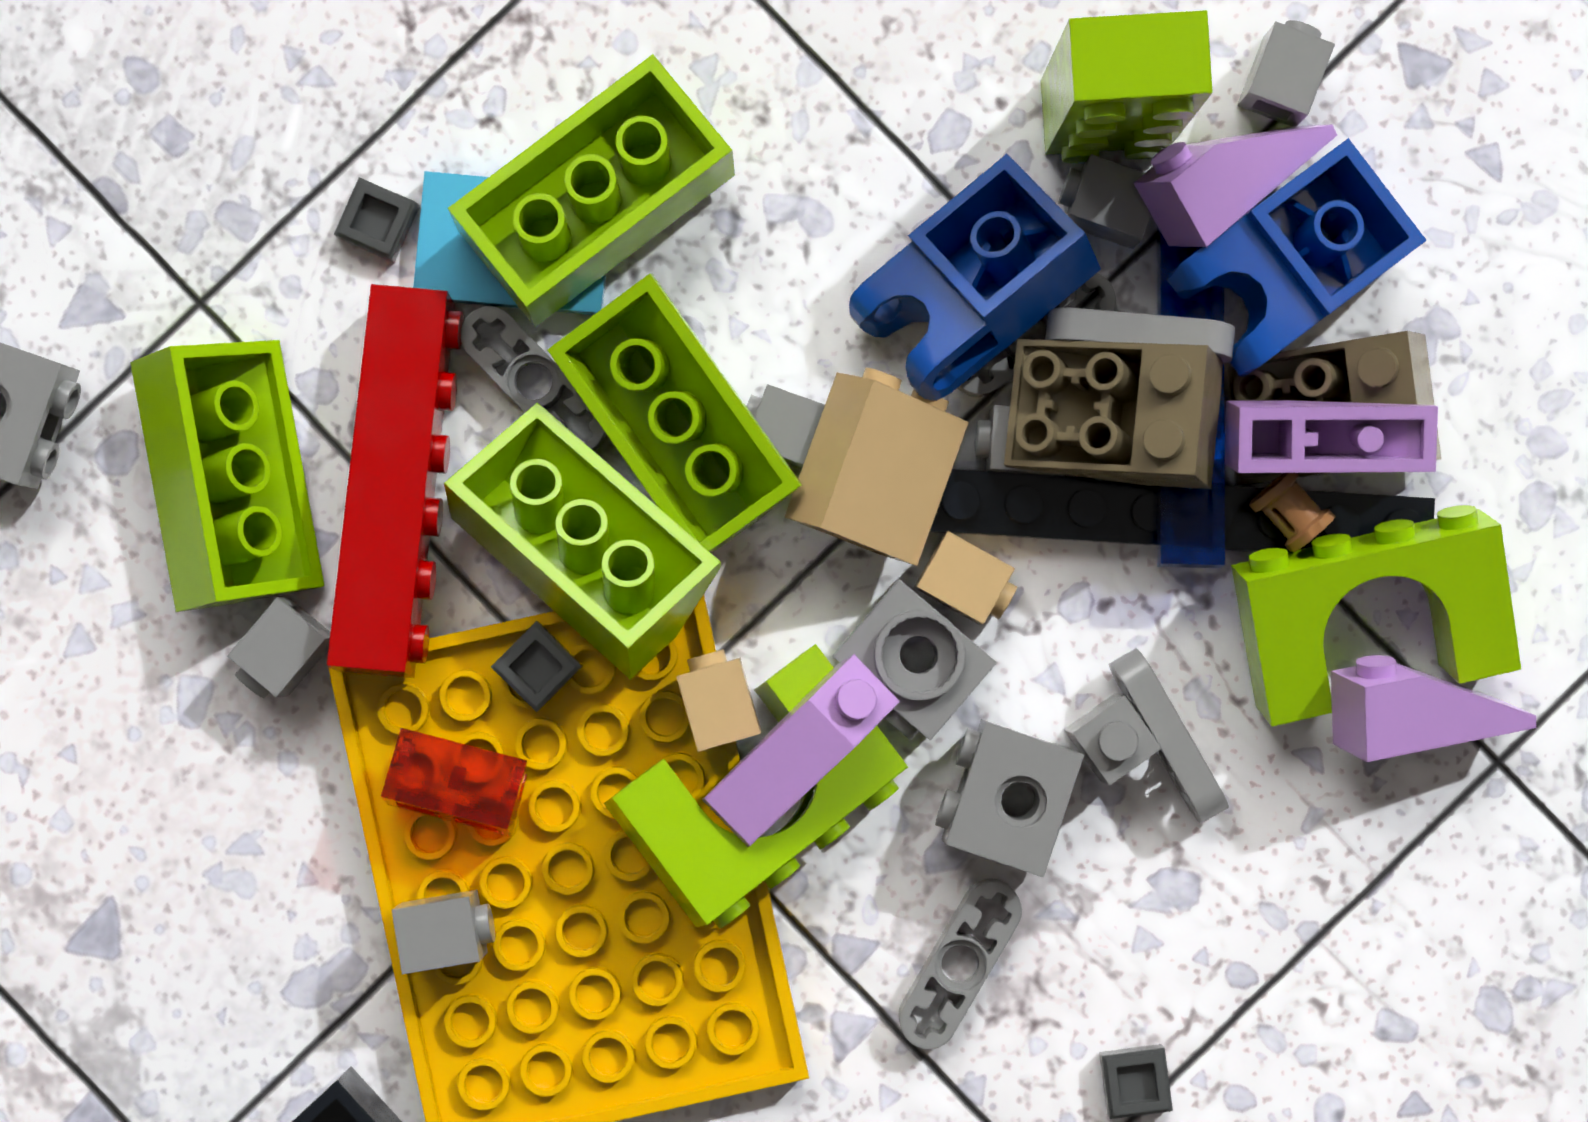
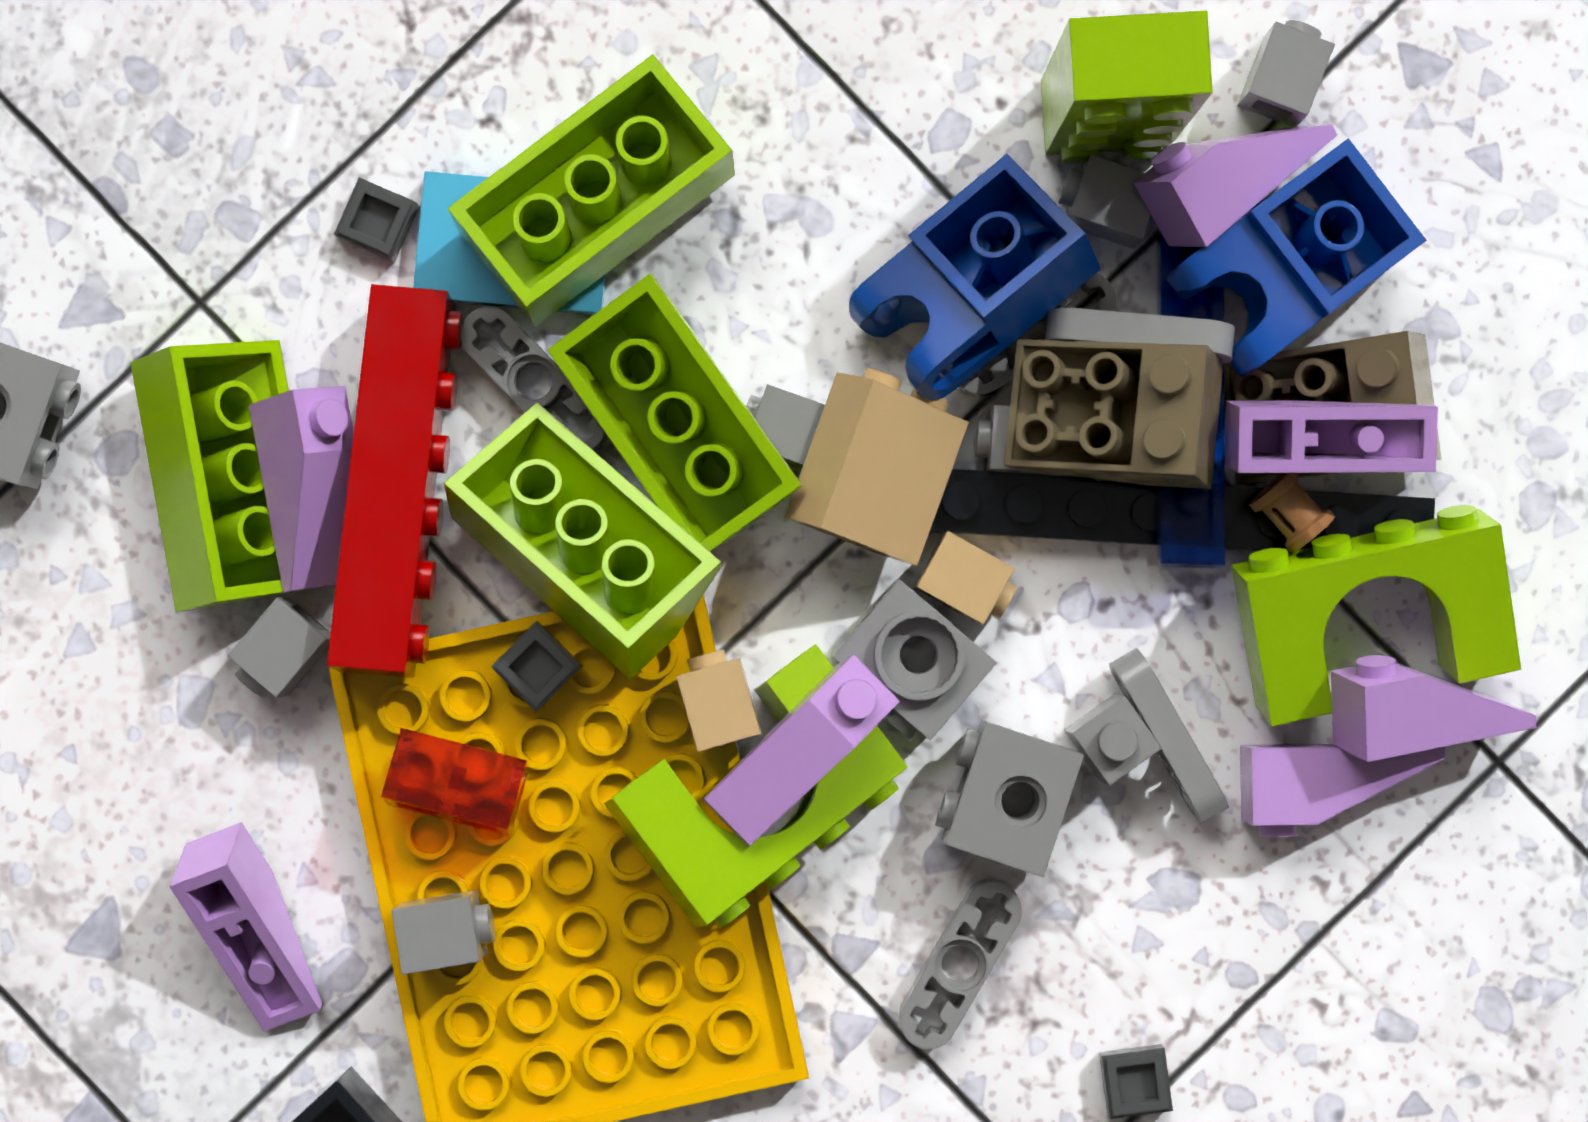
(246, 924): none -> lavender slope
(304, 469): none -> lavender slope
(1314, 782): none -> lavender slope

